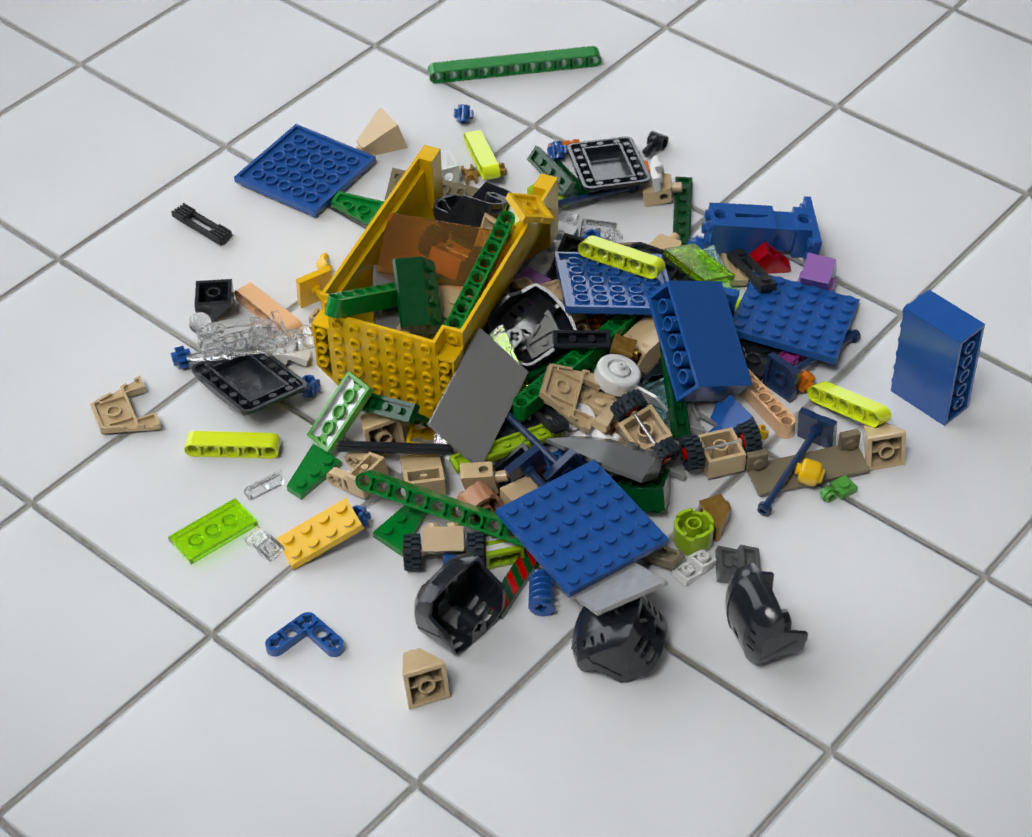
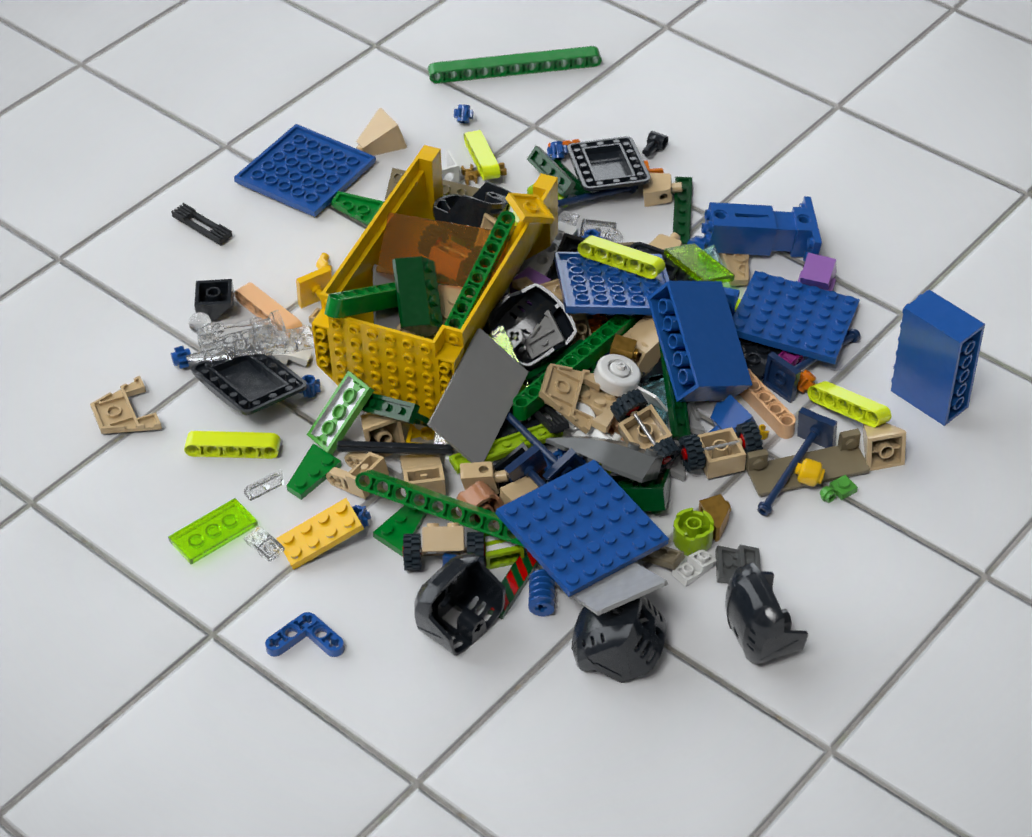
(424, 678): tan slope -> none
(581, 339): black slope -> none
(656, 170): white slope -> none
(740, 258): black container -> none
(770, 259): red slope -> none

